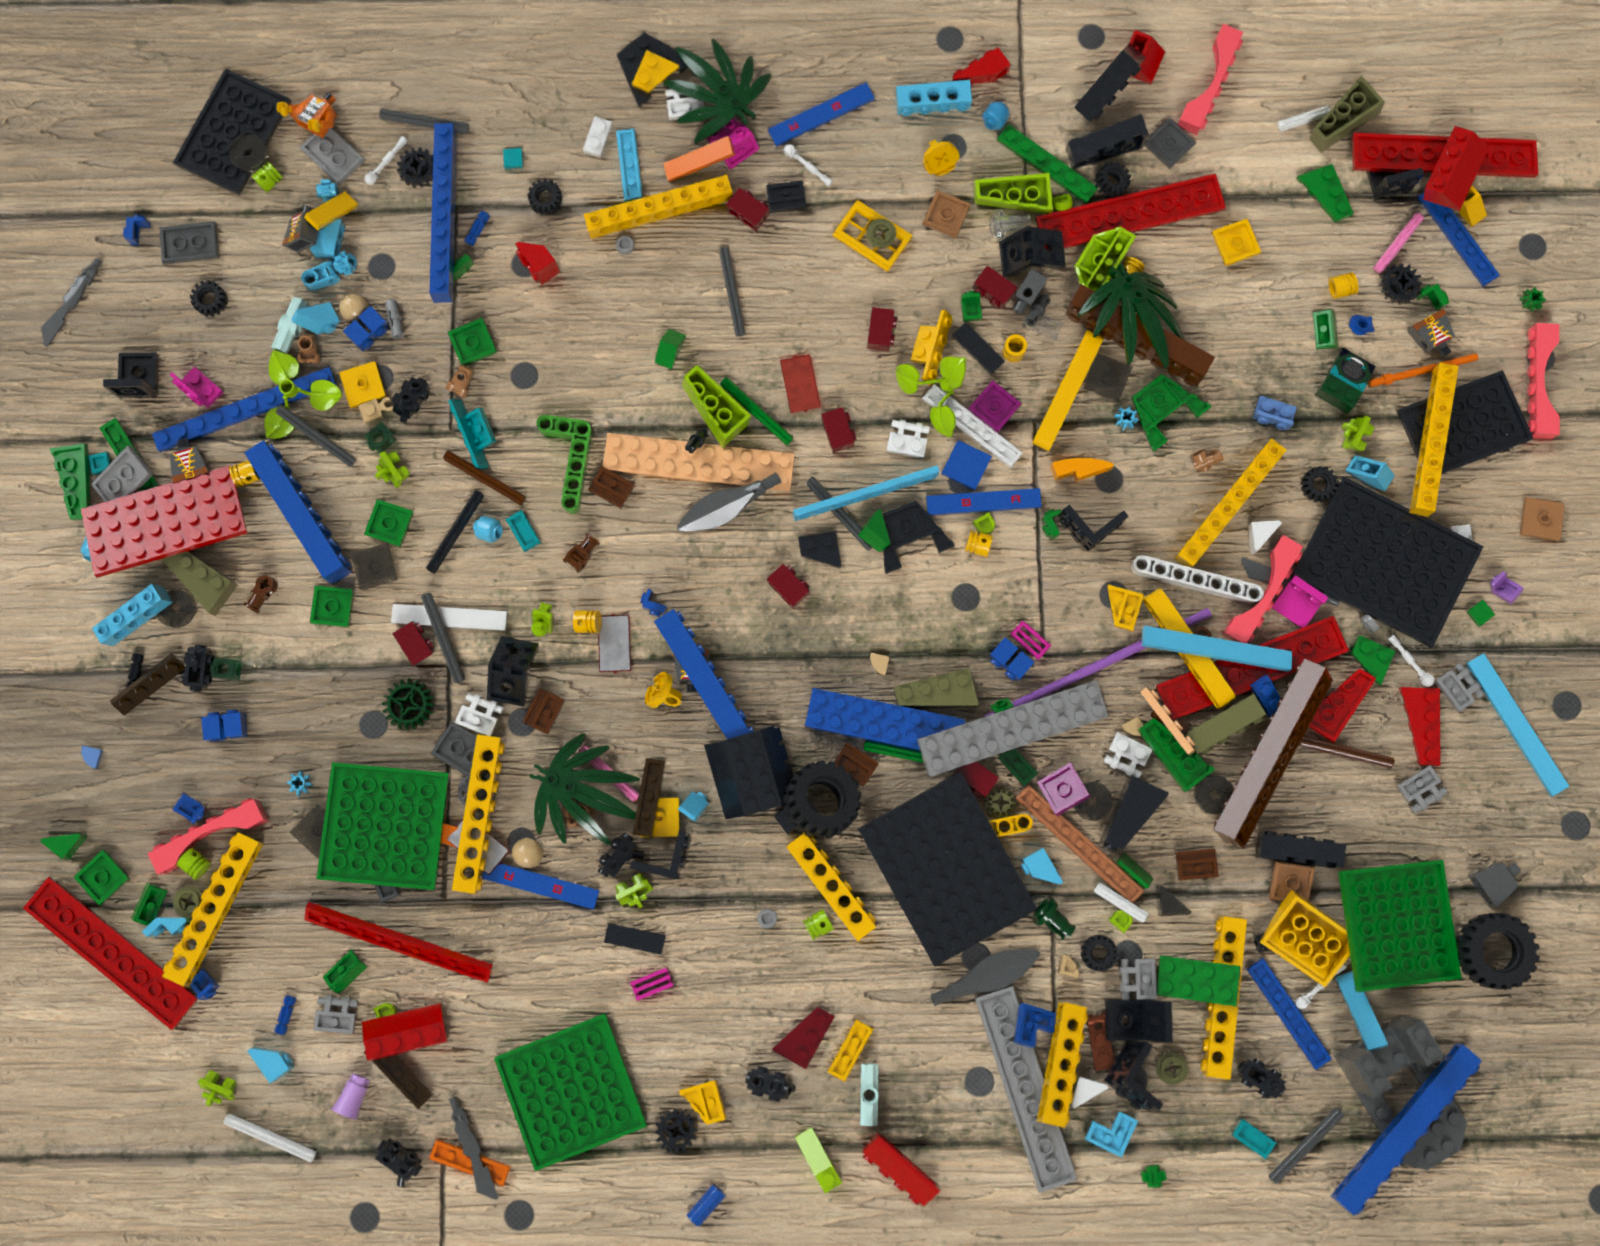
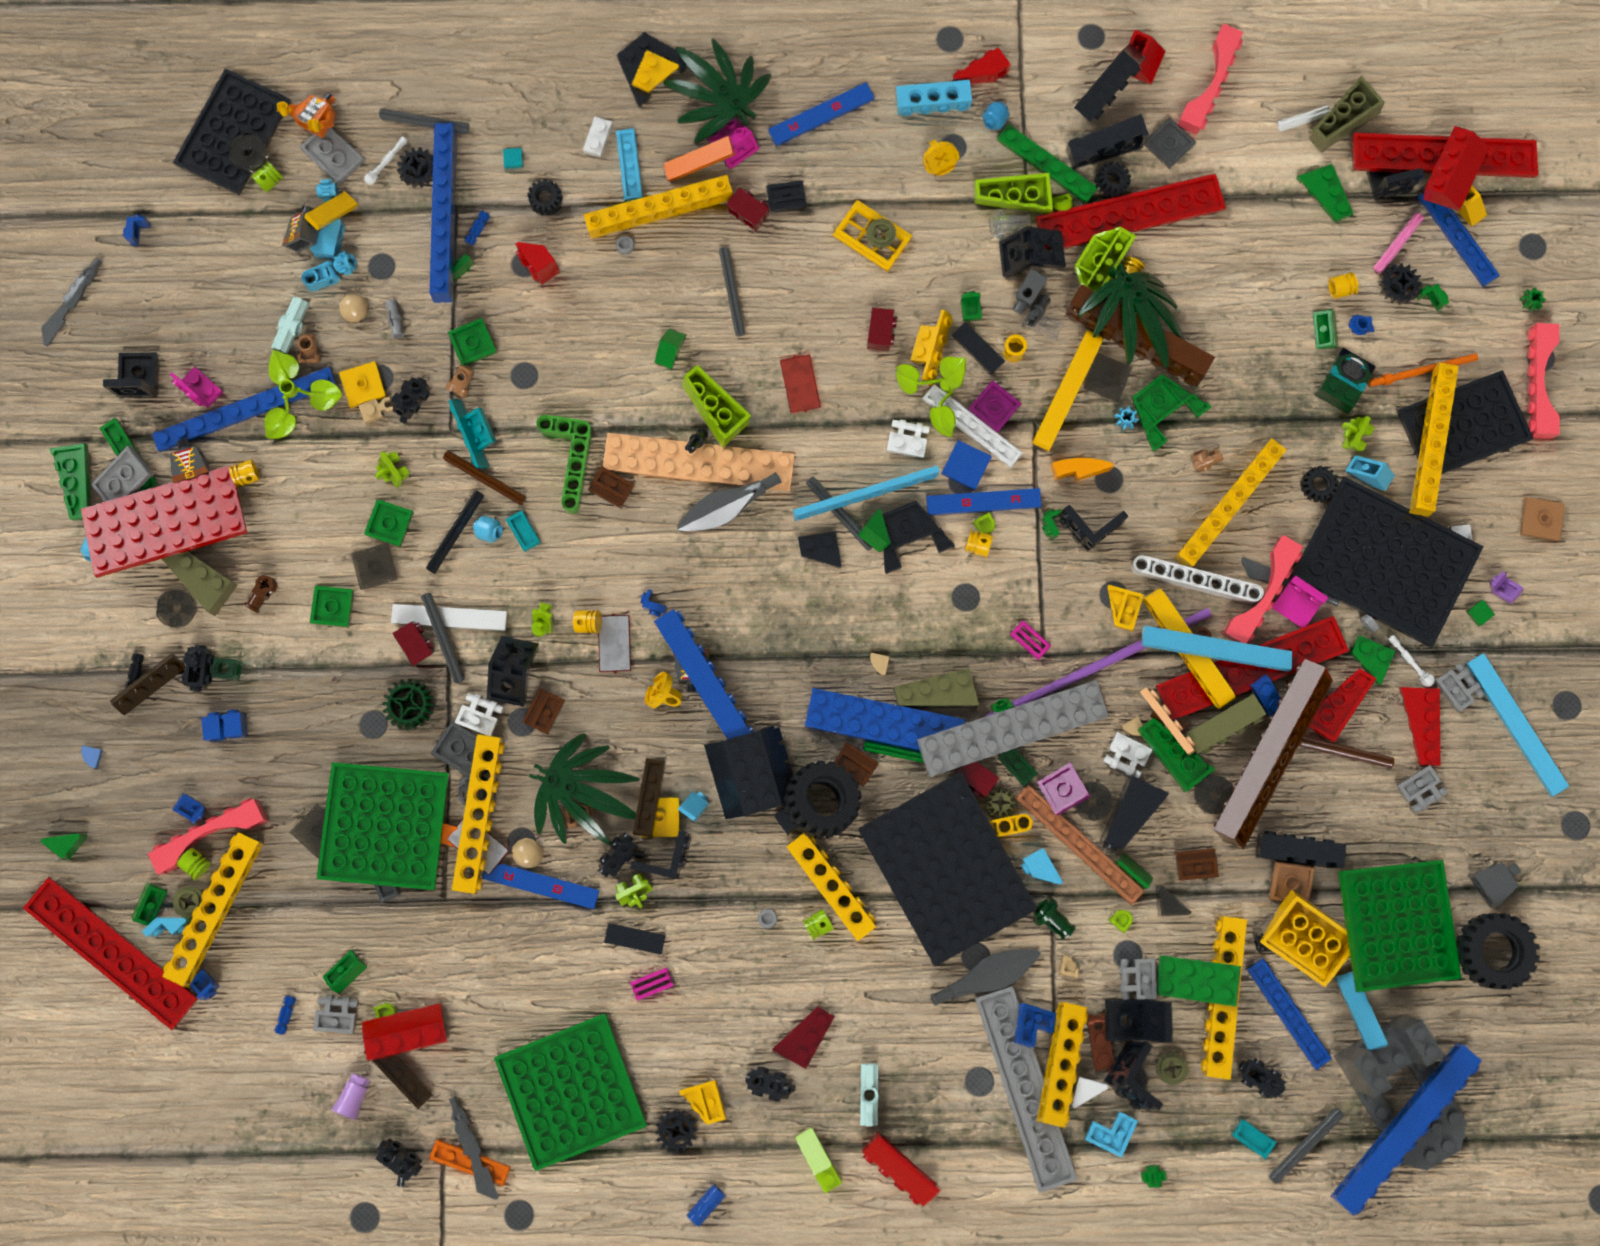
(99, 462): teal tile -> none
(101, 877): green plate -> none
(132, 615): medium azure brick -> none
(189, 242): dark grey tile -> none
(209, 1084): lime hips -> none
(218, 303): black tyre -> none
(270, 1137): white axle -> none
(271, 1062): medium azure slope -> none
(293, 783): medium azure gear -> none
(298, 512): blue brick -> none
(316, 436): dark grey axle -> none
(317, 318): medium azure slope -> none
(373, 322): blue piece -> none
(388, 438): clear green brick -> none
(398, 942): red plate -> none
(581, 553): reddish brown connector -> none
(625, 788): bright pink axle -> none
(679, 107): white plate -> none
(756, 411): green axle -> none
(788, 585): dark red brick -> none
(791, 152): white piece -> none
(838, 429): dark red brick -> none
(850, 1050): yellow tile -> none
(946, 214): medium nougat plate -> none
(994, 288): dark red brick -> none
(1017, 667): blue piece -> none
(1087, 956): black tyre -> none
(1120, 902): white axle -> none
(1236, 242): yellow plate -> none
(1260, 532): white slope -> none
(1274, 413): medium blue bracket -> none
(1302, 1002): white piece -> none
(1433, 333): torso -> none

